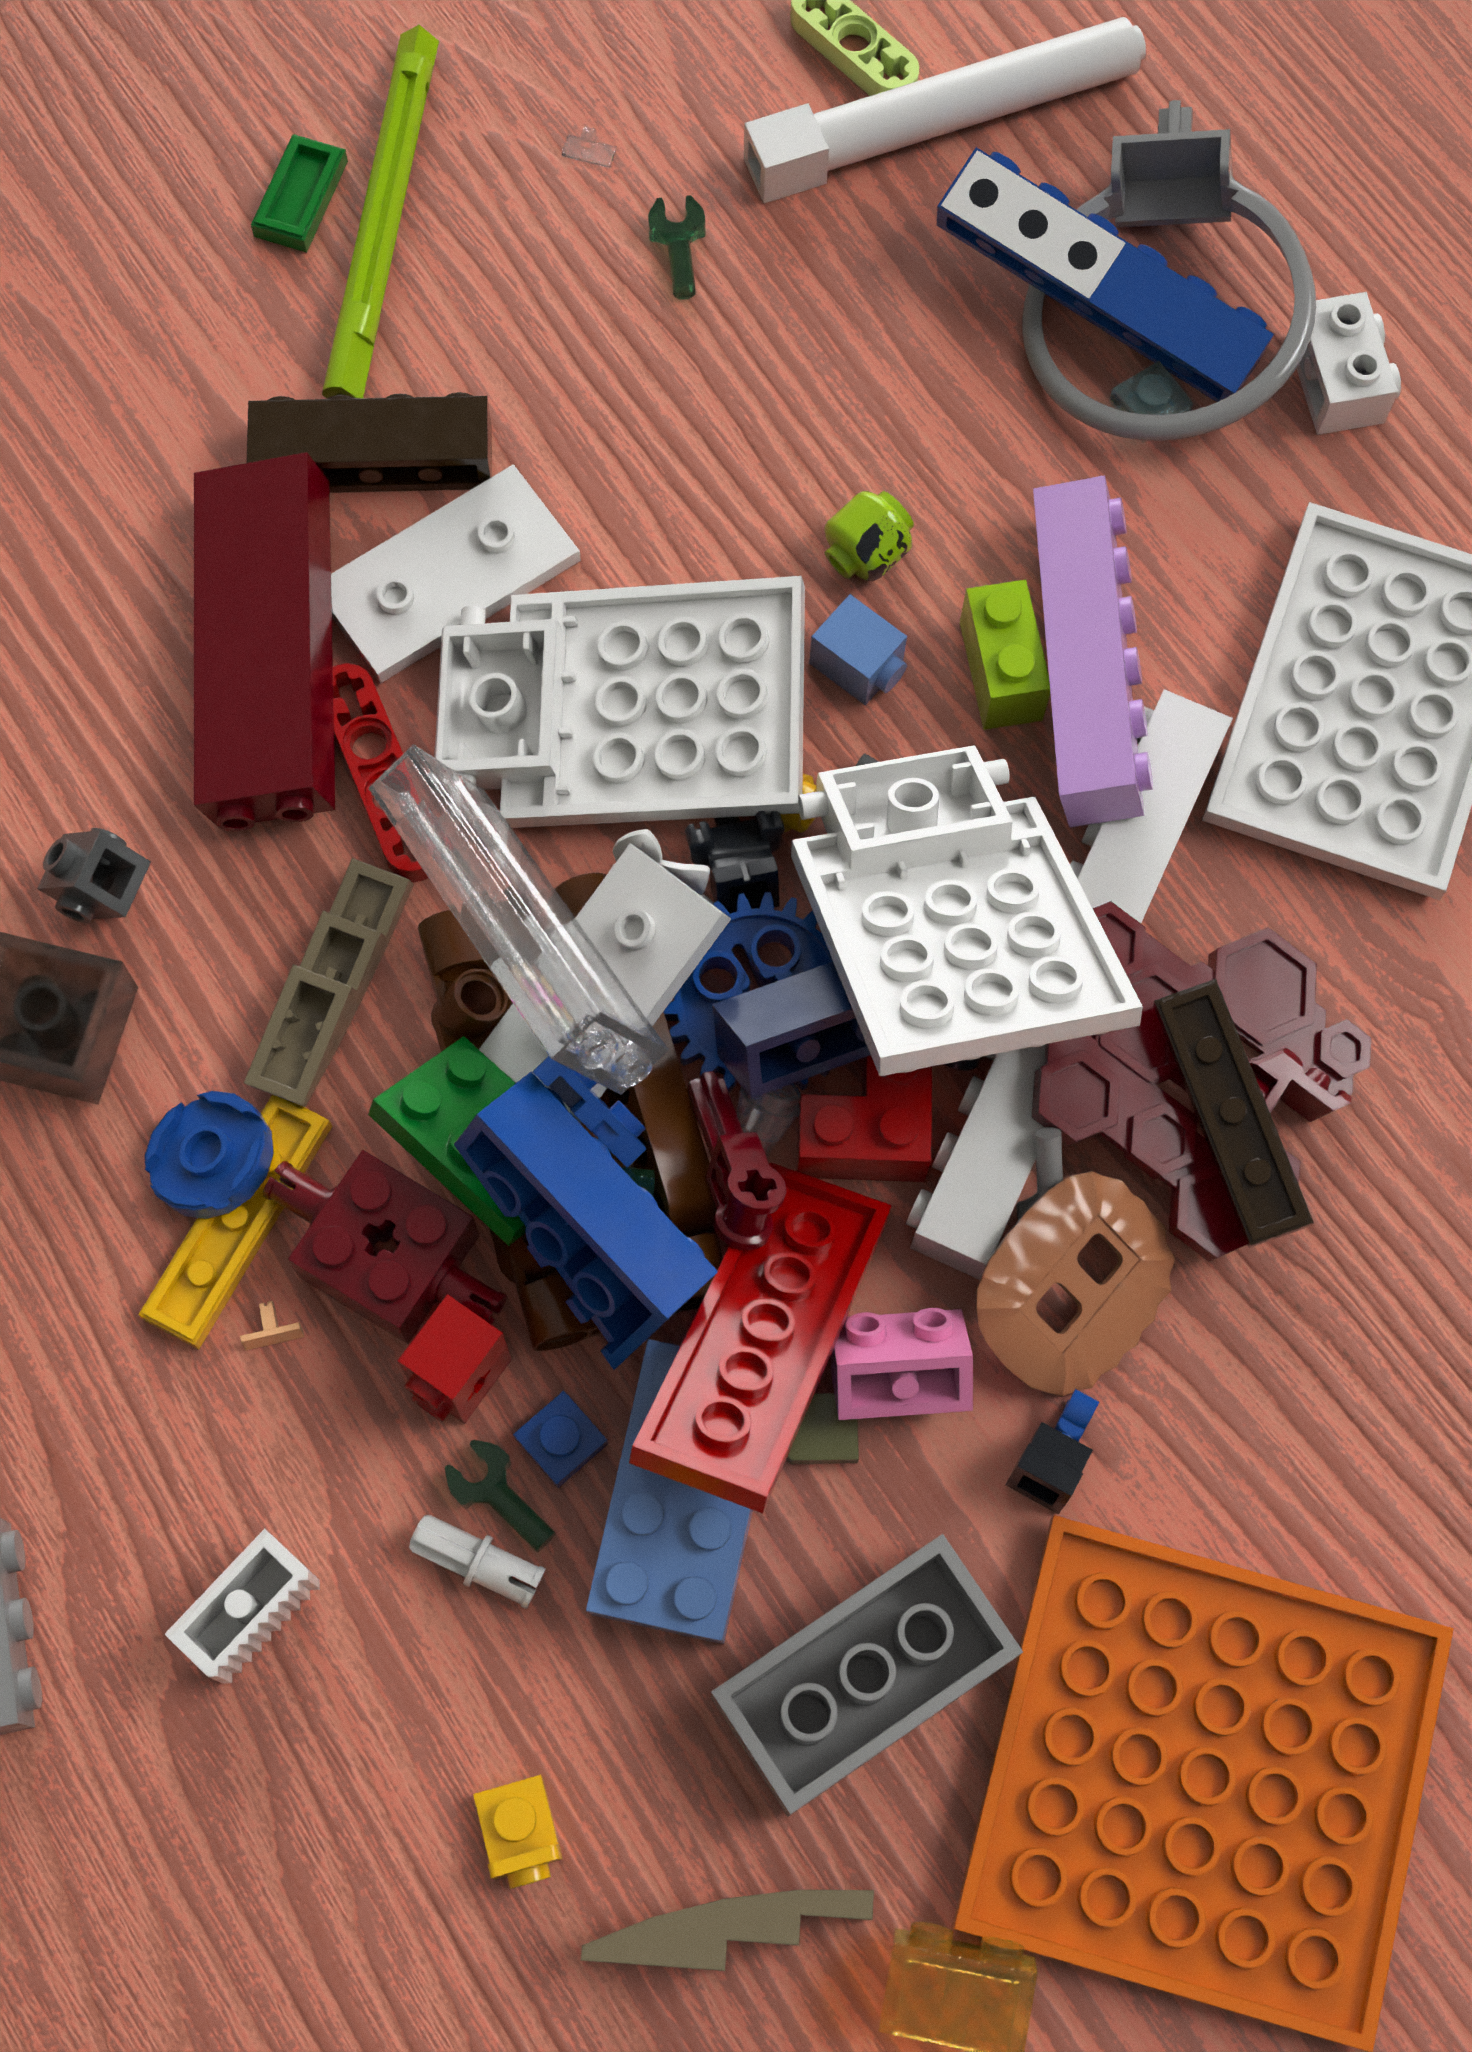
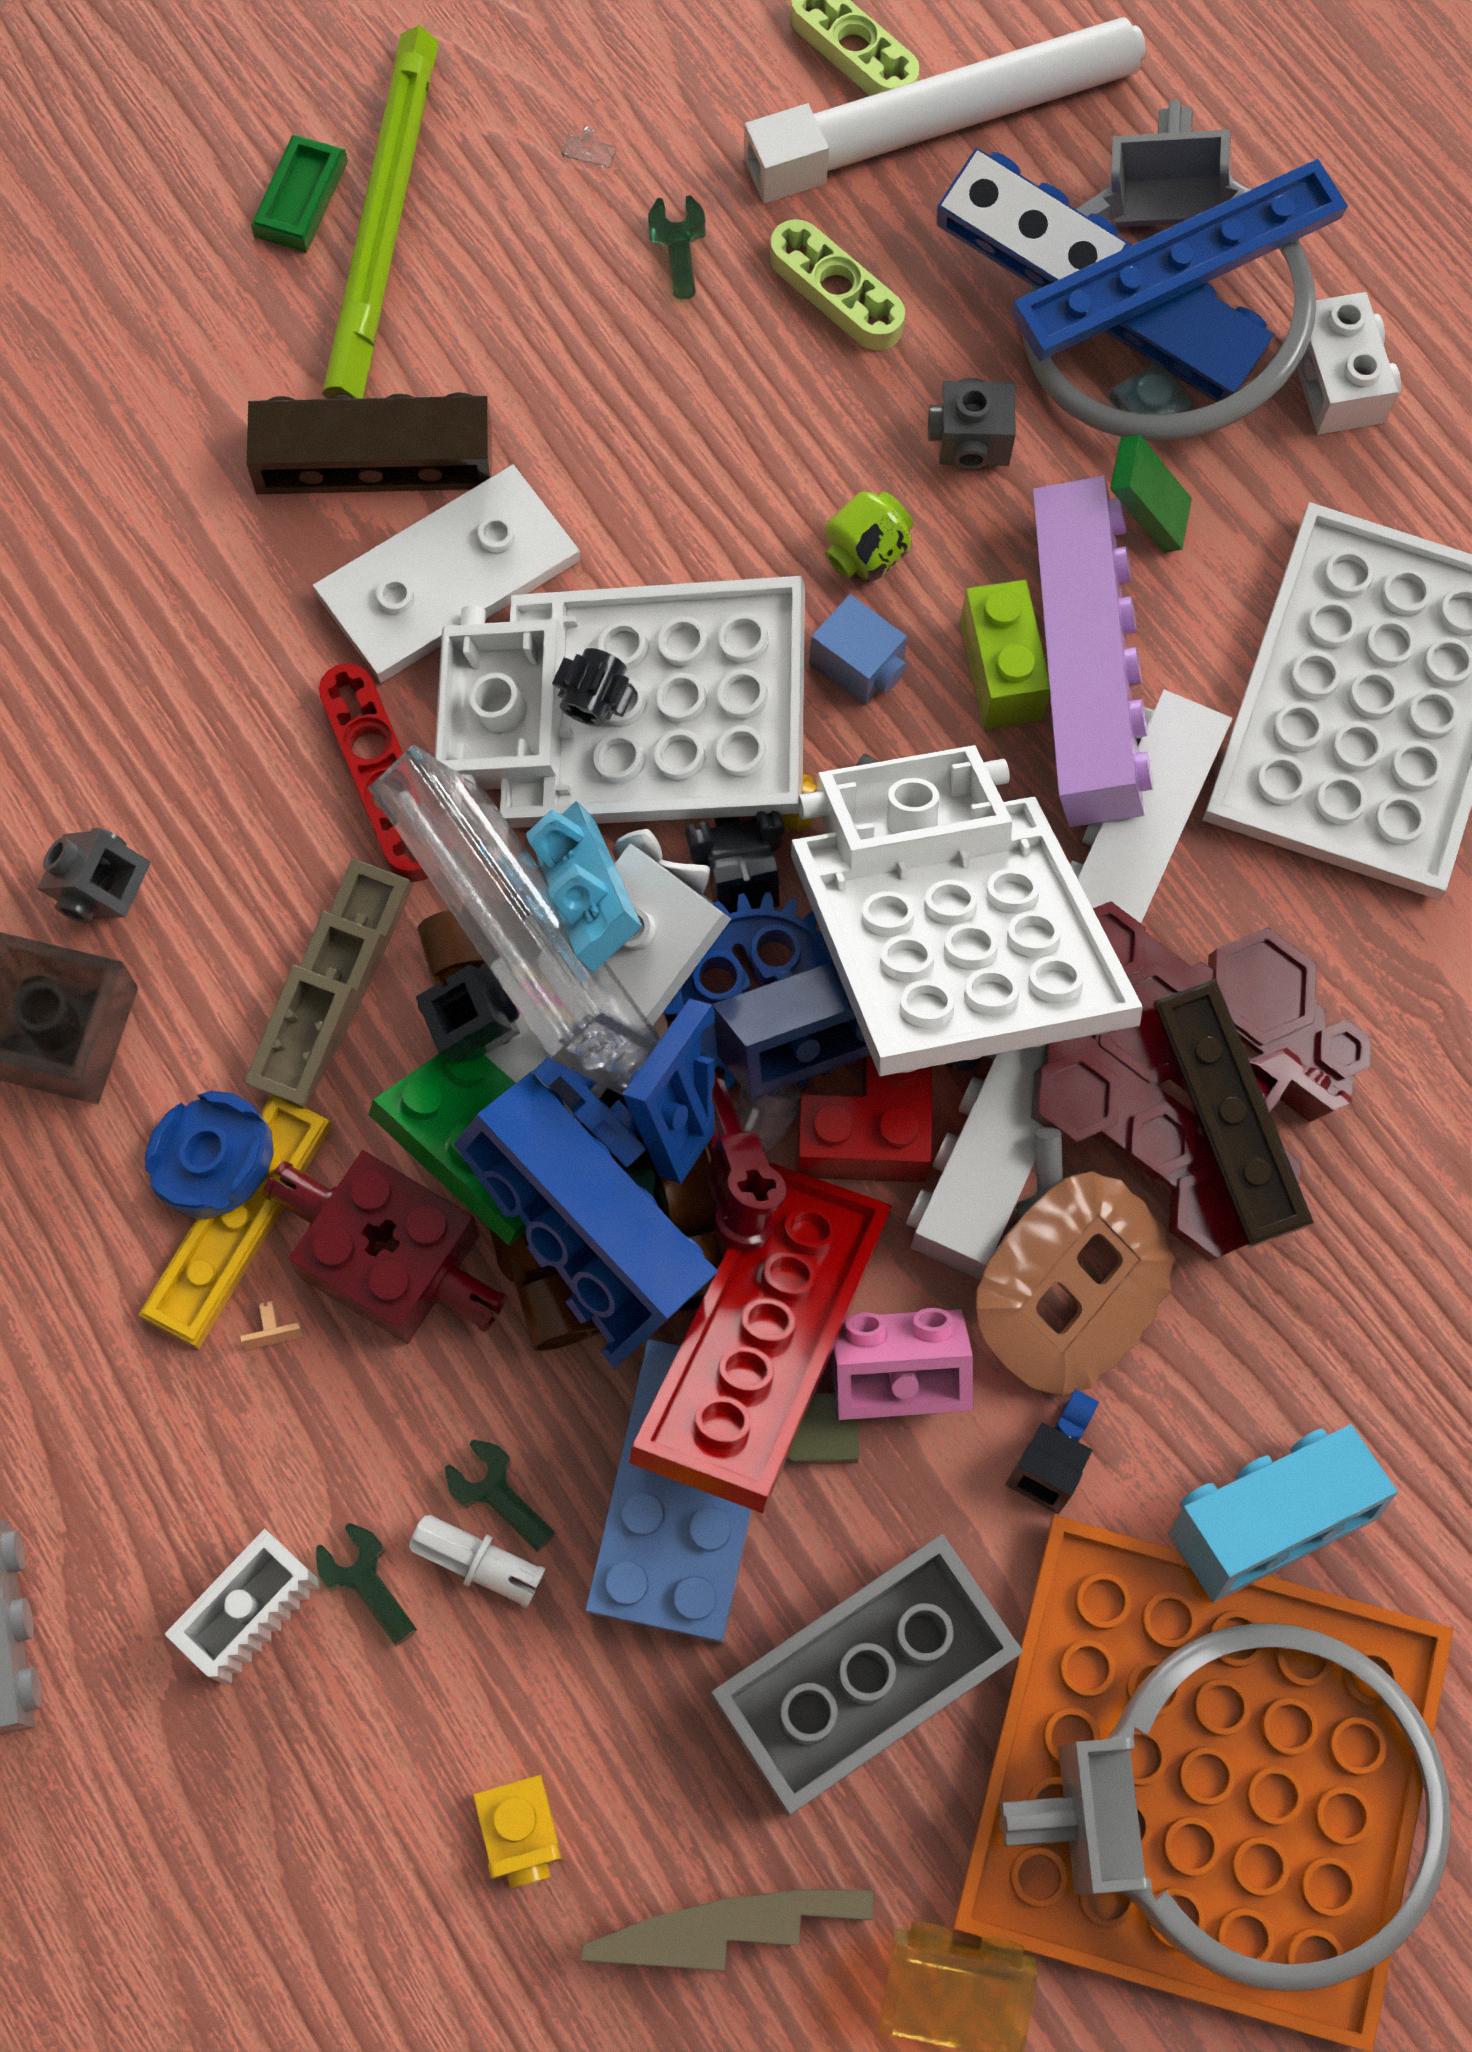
(263, 643): dark red brick -> none
(367, 1583): none -> clear green bar
(453, 1361): red brick -> none
(469, 1014): none -> black piece
(560, 1439): blue plate -> none
(584, 884): none -> medium azure hinge
(593, 687): none -> black gear
(674, 1095): none -> blue wing
(845, 308): none -> yellowish green beam
(974, 423): none -> dark grey brick
(1104, 1831): none -> light grey brick
(1151, 493): none -> green tile
(1178, 259): none -> blue plate
(1280, 1510): none -> medium azure brick

